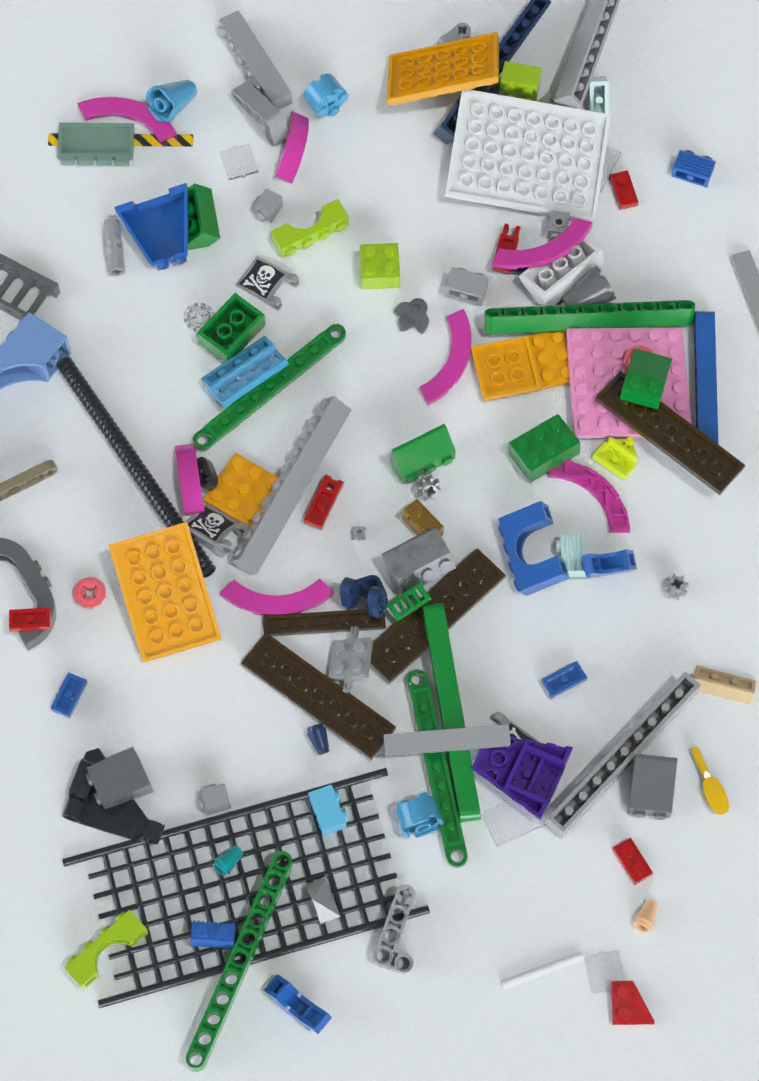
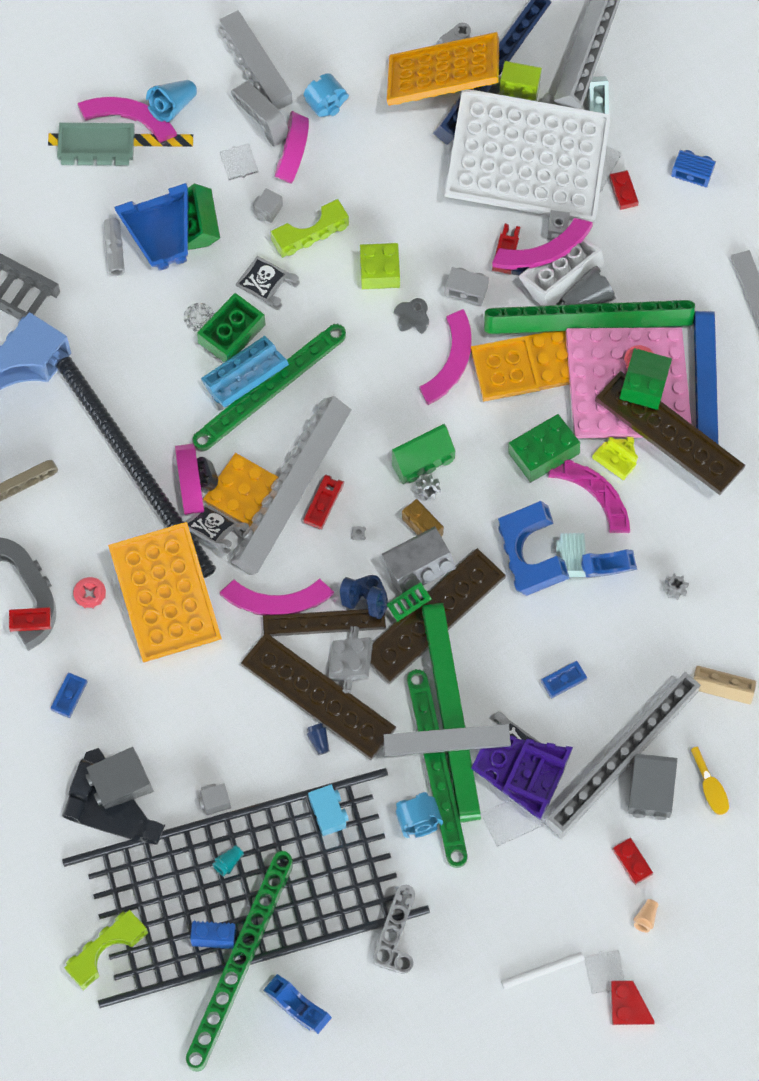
(322, 901): light grey slope -> none

